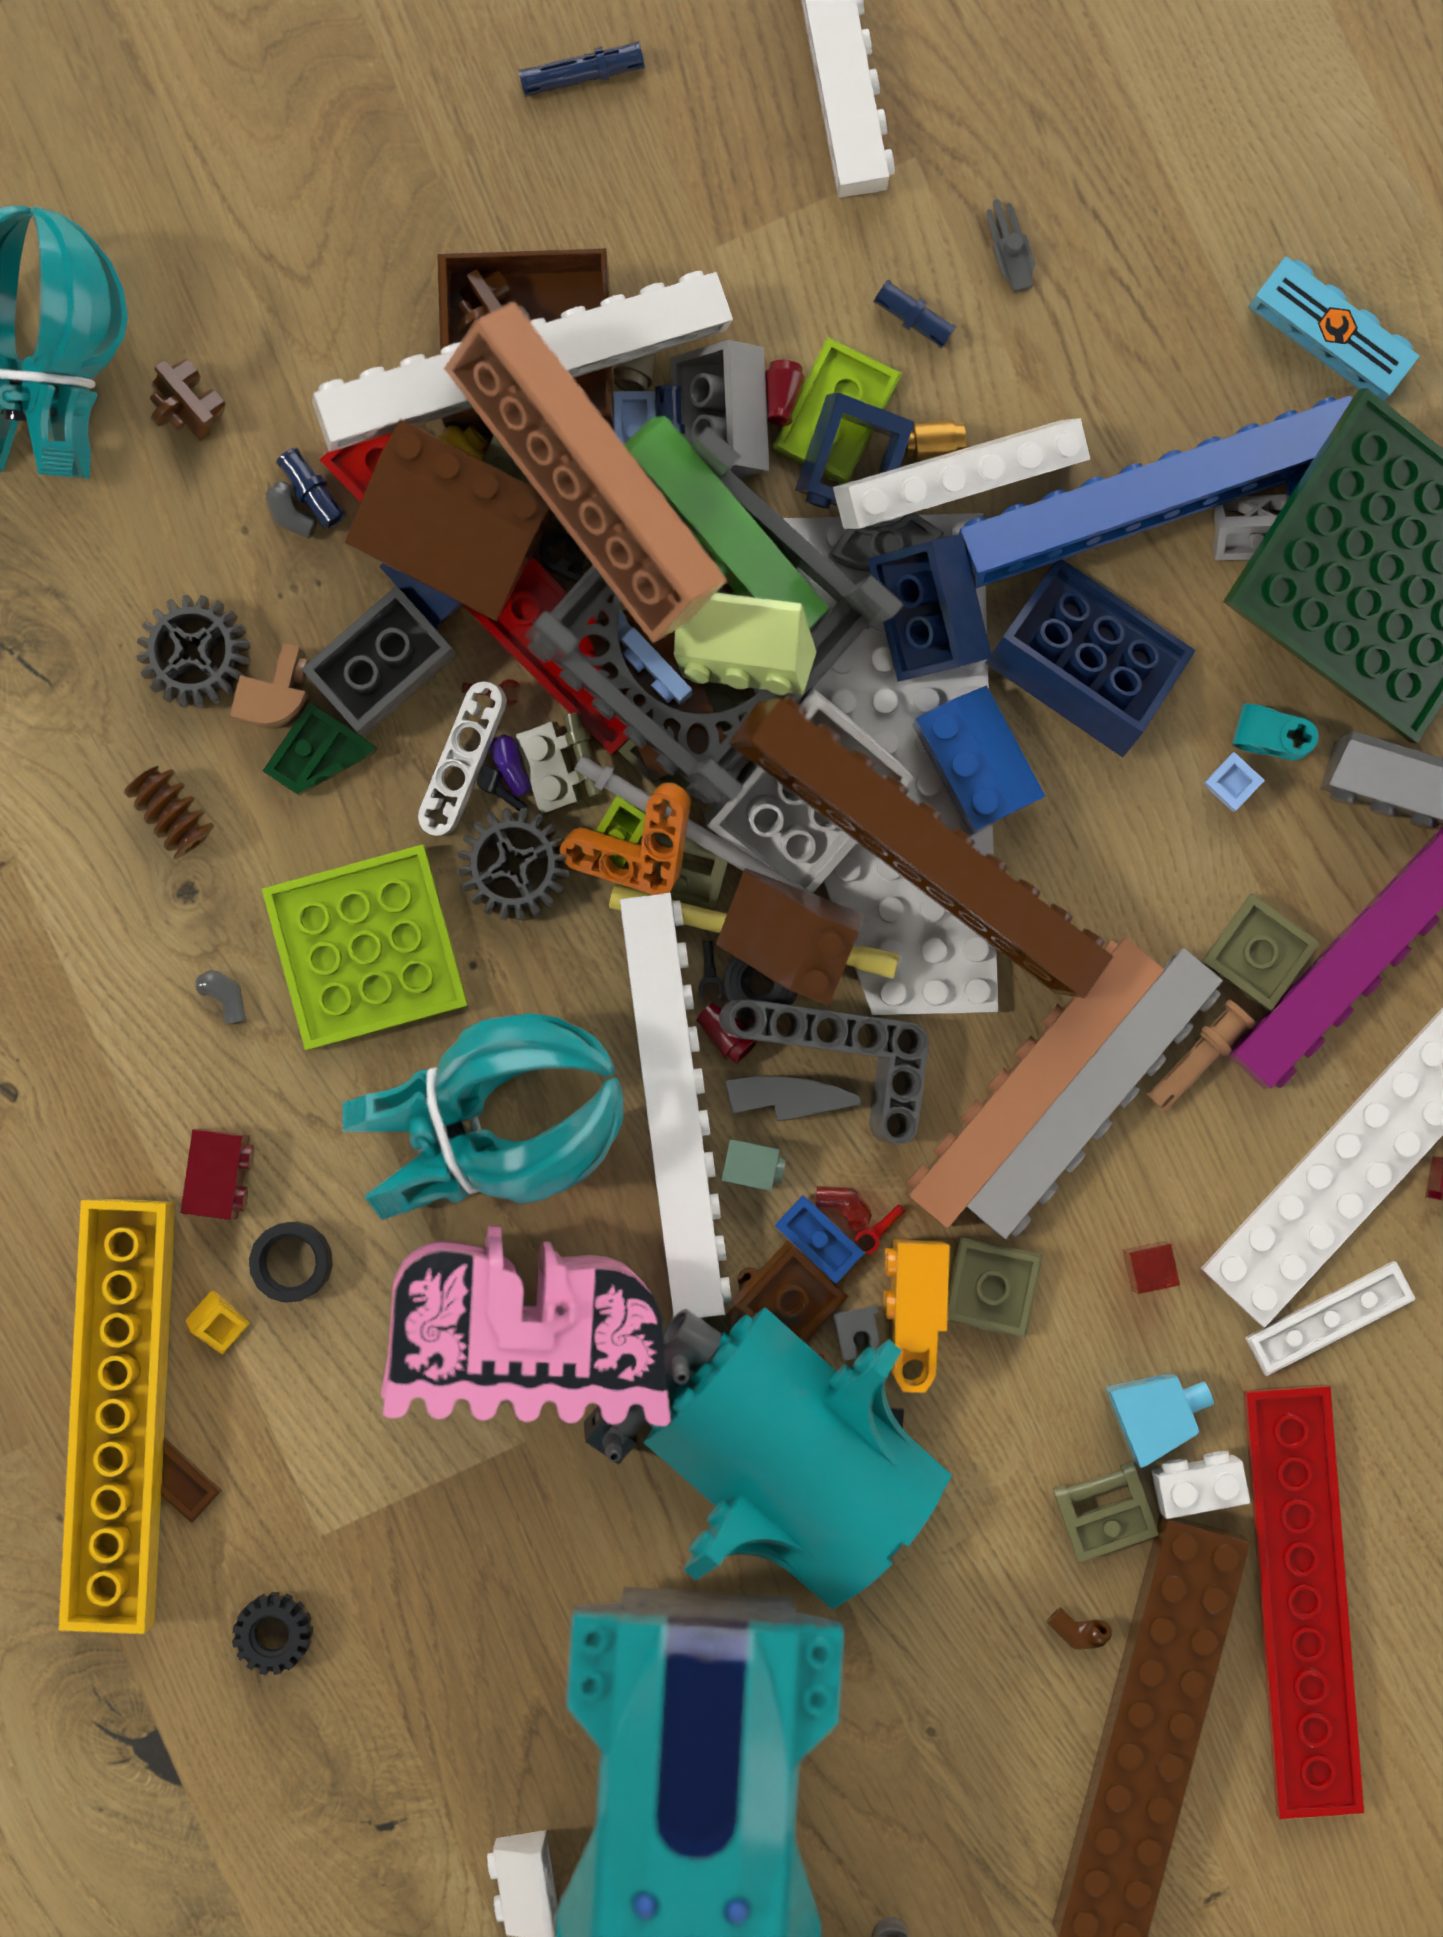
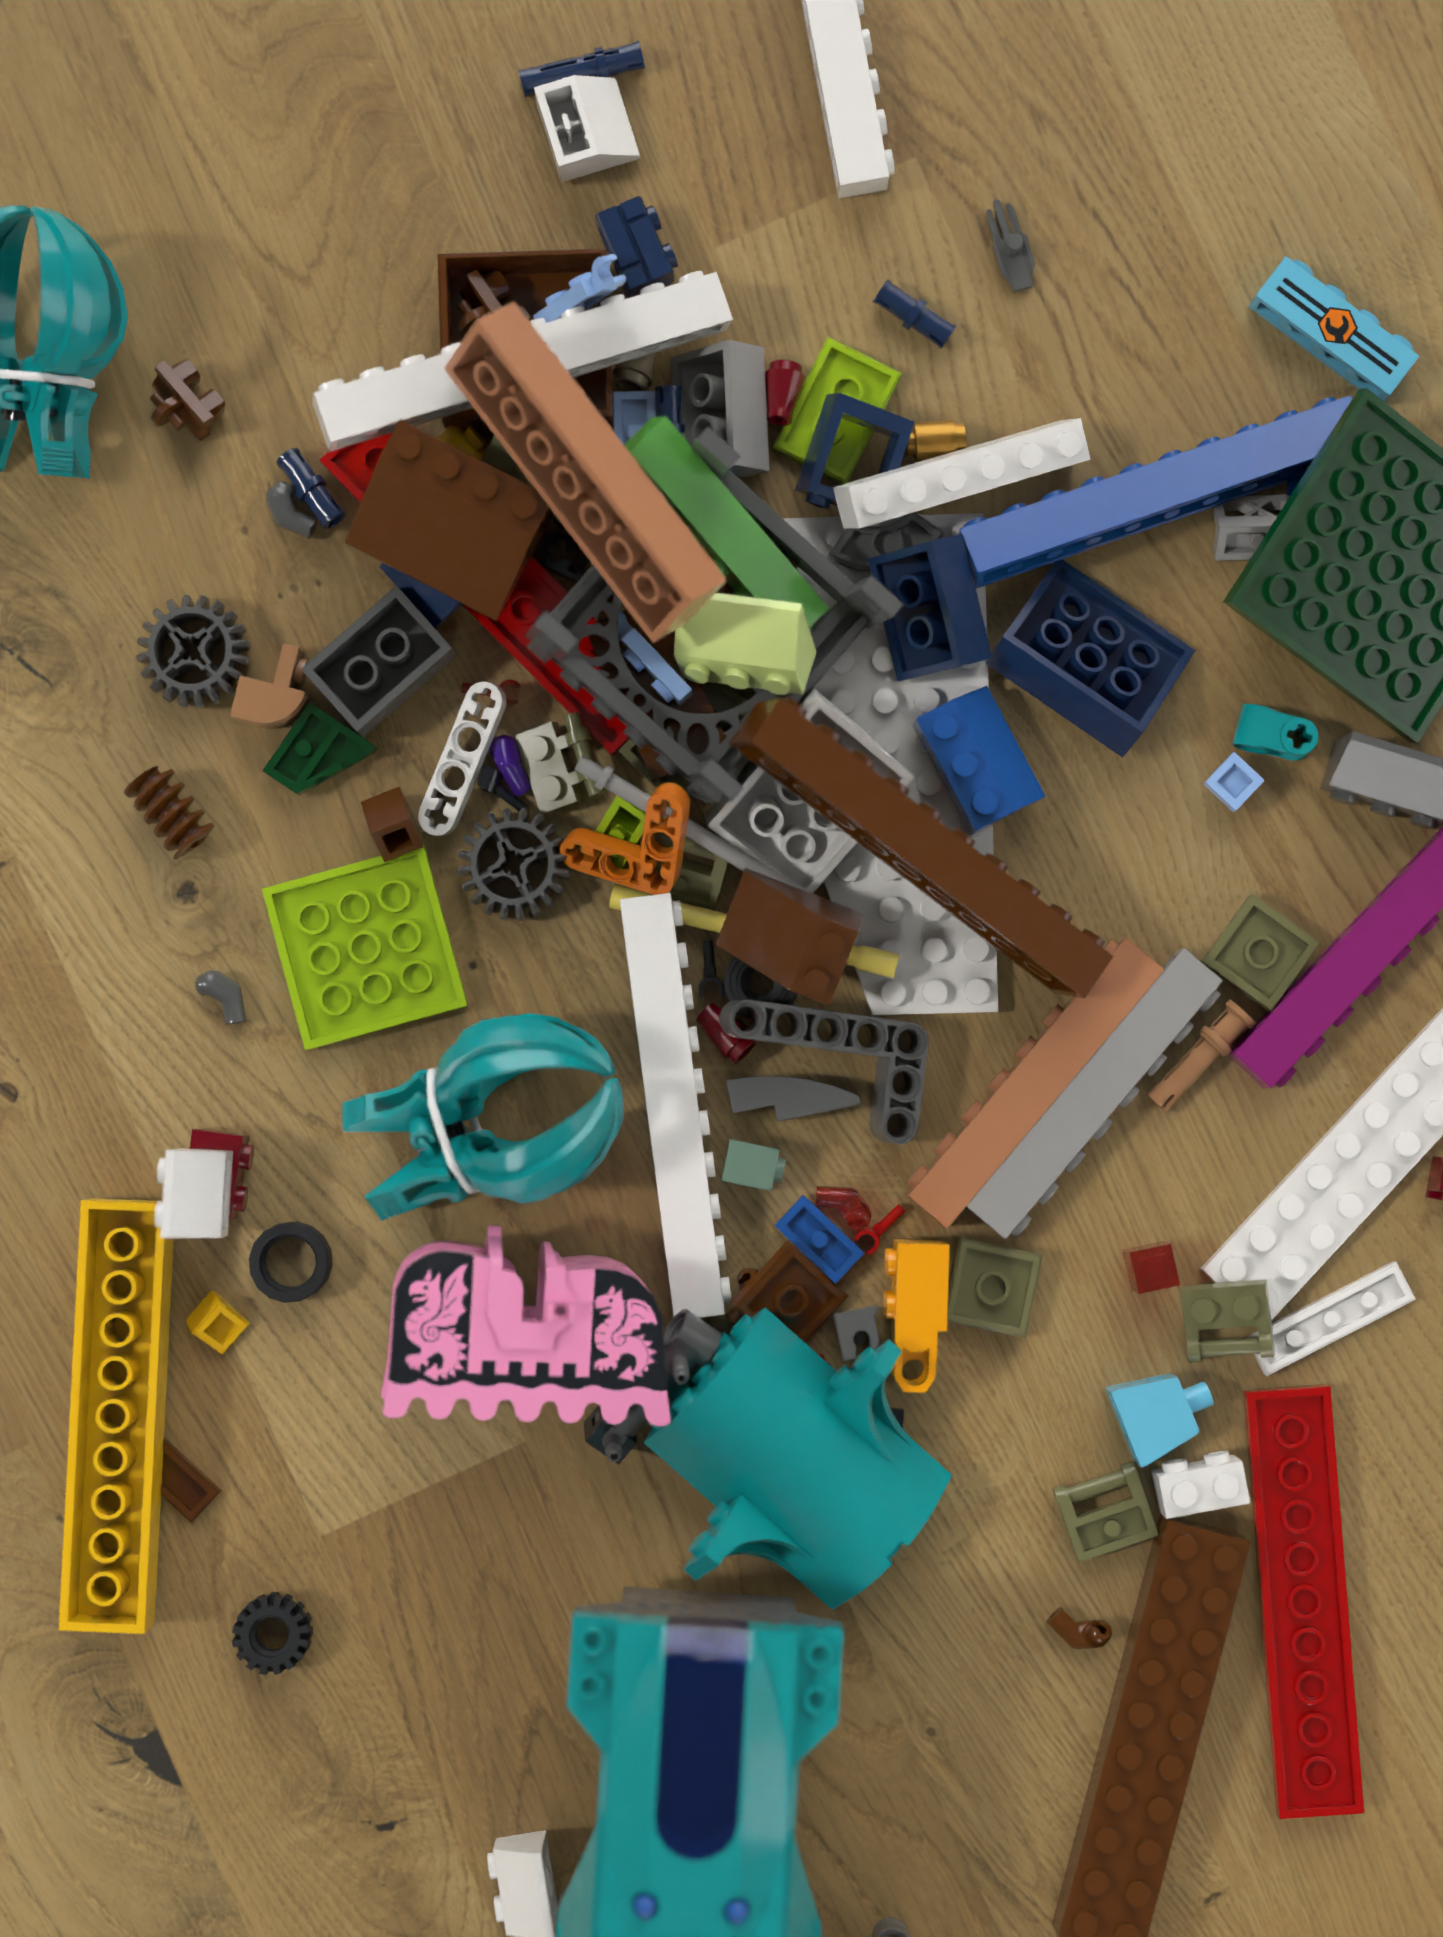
(194, 1193): none -> white slope
(392, 824): none -> reddish brown brick
(584, 290): none -> light blue plate
(585, 125): none -> white slope
(632, 237): none -> dark blue brick
(1227, 1307): none -> olive plate

